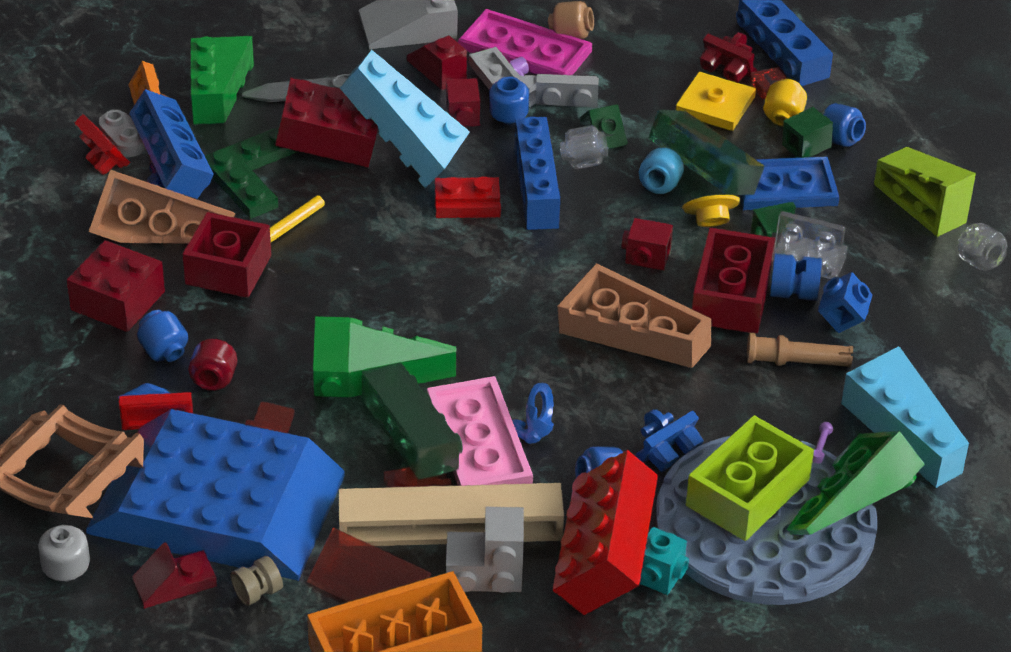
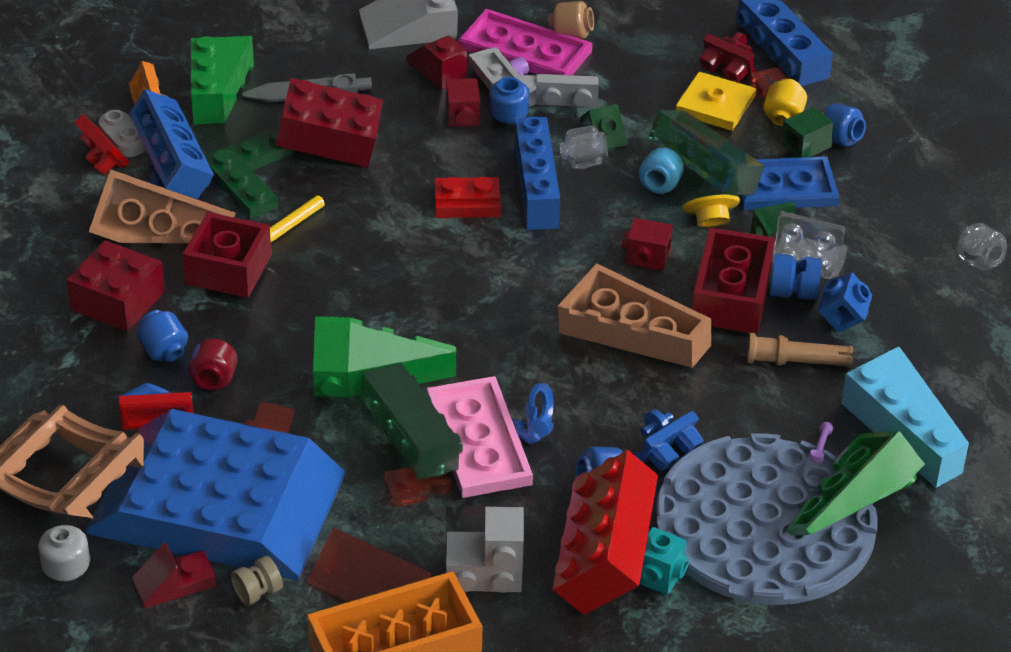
(405, 116): medium azure wedge -> none
(428, 513): tan brick -> none
(749, 477): lime brick -> none
(926, 188): lime wedge -> none

